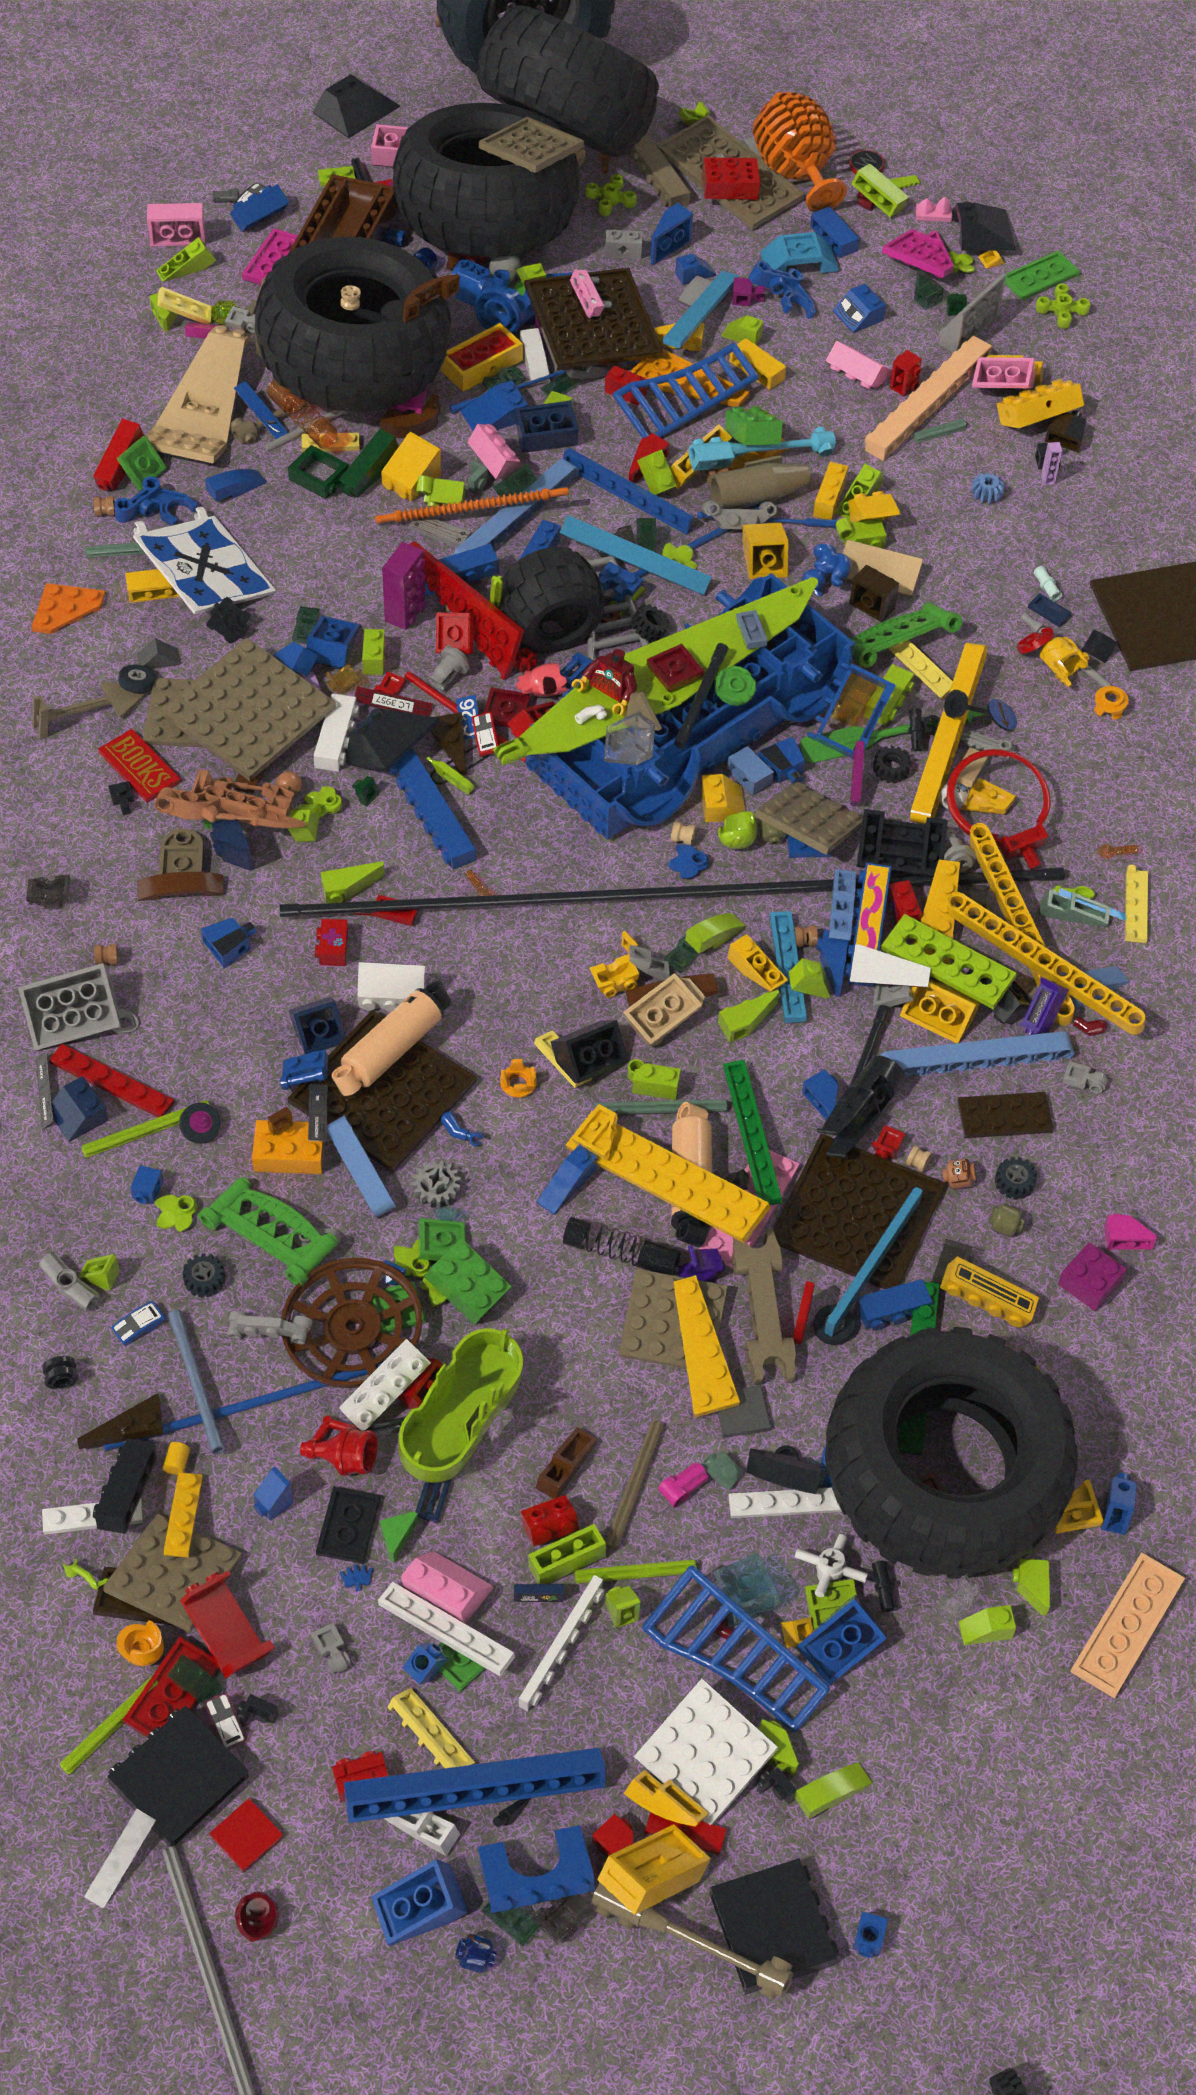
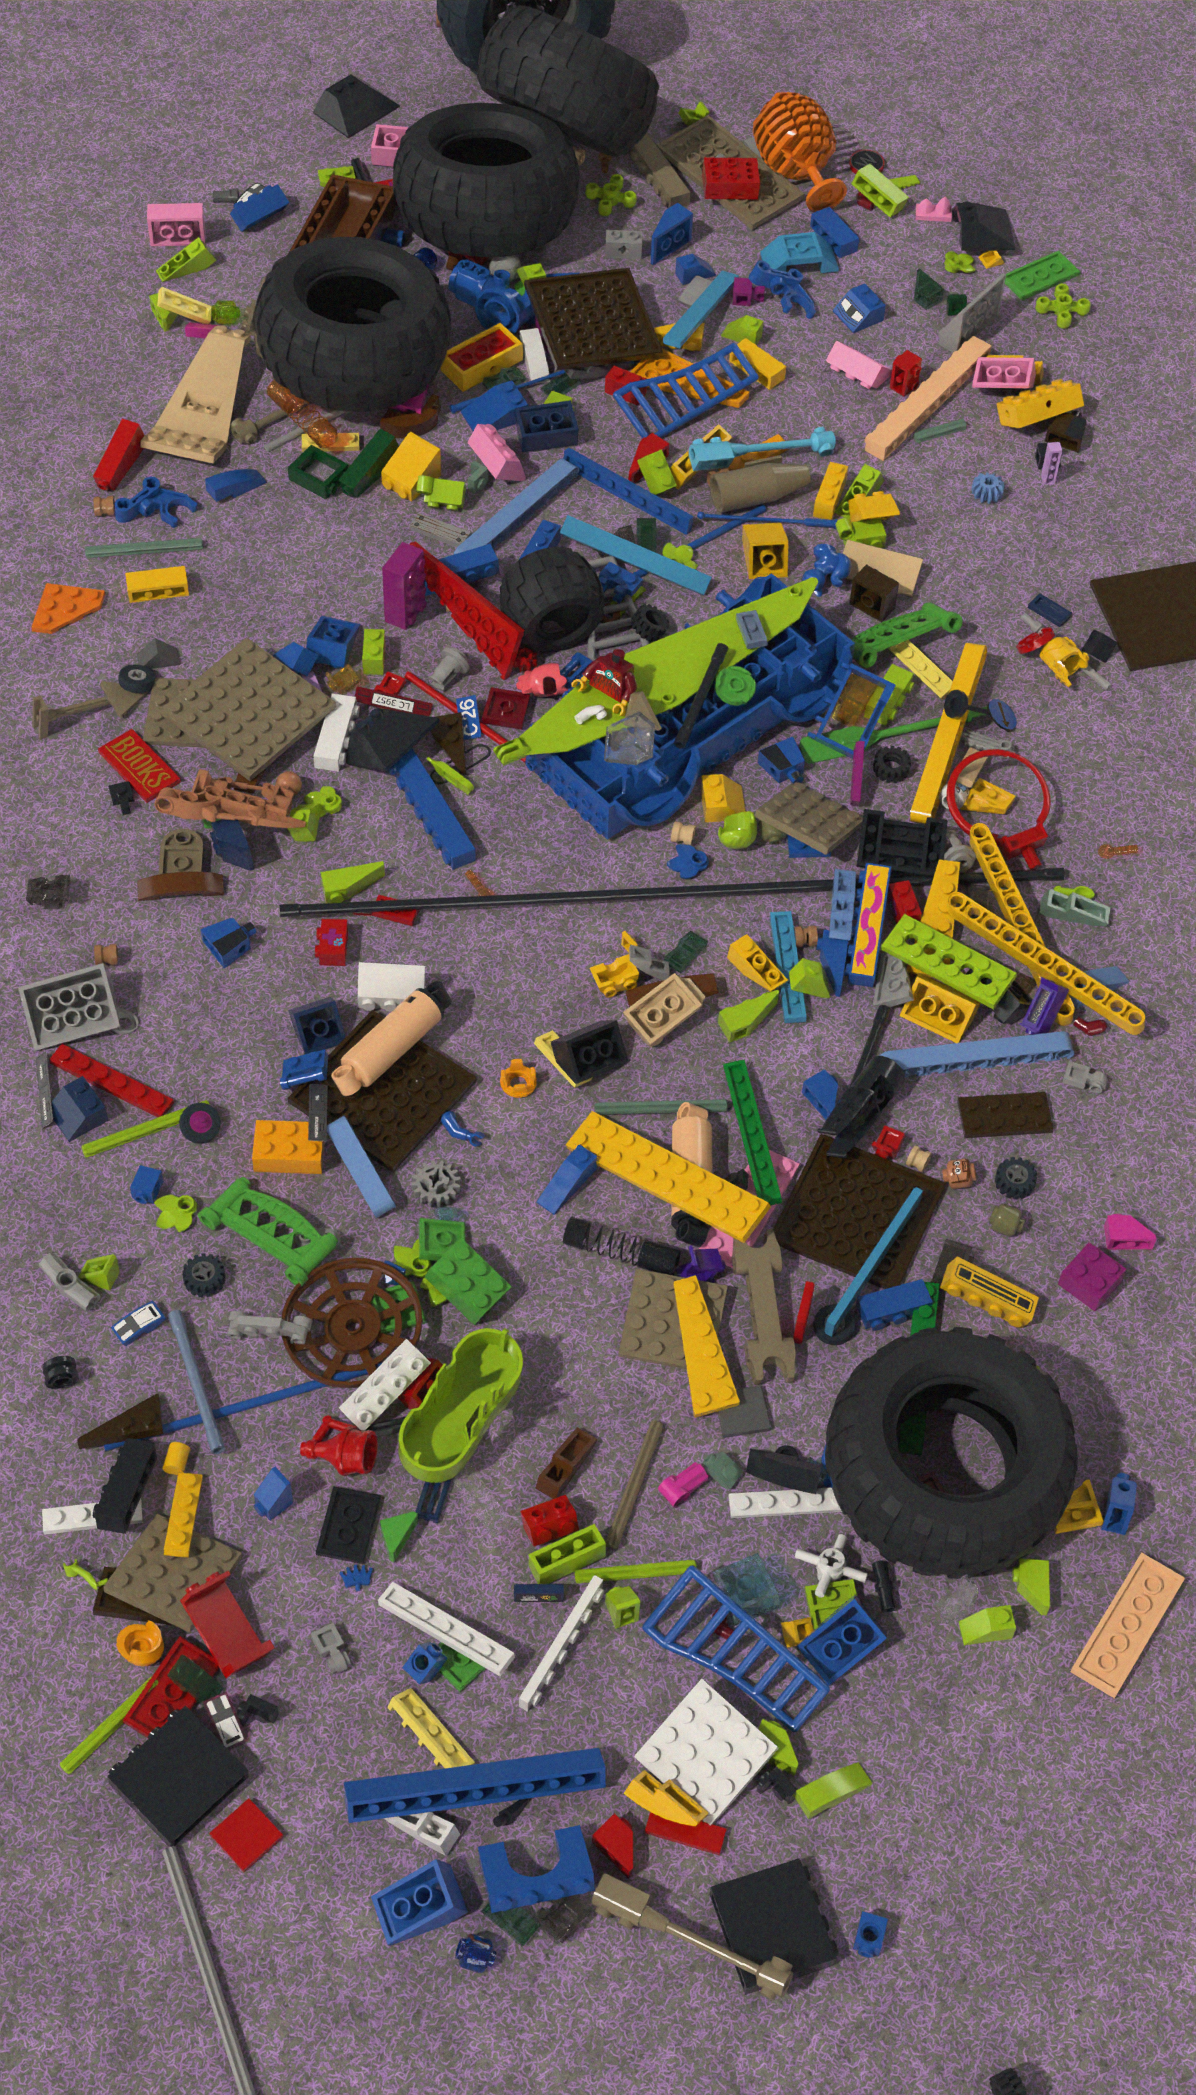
(120, 1858): sticker -> none
(141, 462): bright green tile -> none
(203, 562): flag -> none
(228, 620): black piece -> none
(239, 318): light grey plate -> none
(256, 1916): dark red hair -> none
(260, 410): blue sticker -> none
(274, 247): dark pink plate -> none
(280, 1121): reddish brown plate -> none
(305, 622): clear green slope -> none
(350, 297): tan wheel -> none
(366, 790): dark green tile -> none
(367, 1767): red brick -> none
(399, 516): orange hose -> none
(442, 286): reddish brown slope -> none
(446, 1585): bright pink slope -> none
(455, 630): red tile -> none
(485, 733): slope -> none
(496, 591): lime axle -> none
(515, 482): clear green slope -> none
(527, 716): red slope -> none
(531, 144): dark tan plate -> none
(587, 293): bright pink piece -> none
(597, 1132): yellow wing -> none
(653, 1869): yellow piece -> none
(654, 1079): lime hinge -> none
(675, 667): dark red plate -> none
(713, 931): lime slope -> none
(738, 517): light grey plate -> none
(750, 770): medium blue brick -> none
(753, 426): bright green brick -> none
(883, 968): white sticker -> none
(916, 730): black pin -> none
(921, 251): dark pink wing -> none
(925, 721): black bush -> none
(1047, 583): light aqua pin -> none
(1115, 708): light orange piece -> none
(1115, 913): dark azure sticker -> none
(1136, 905): light yellow hinge -> none

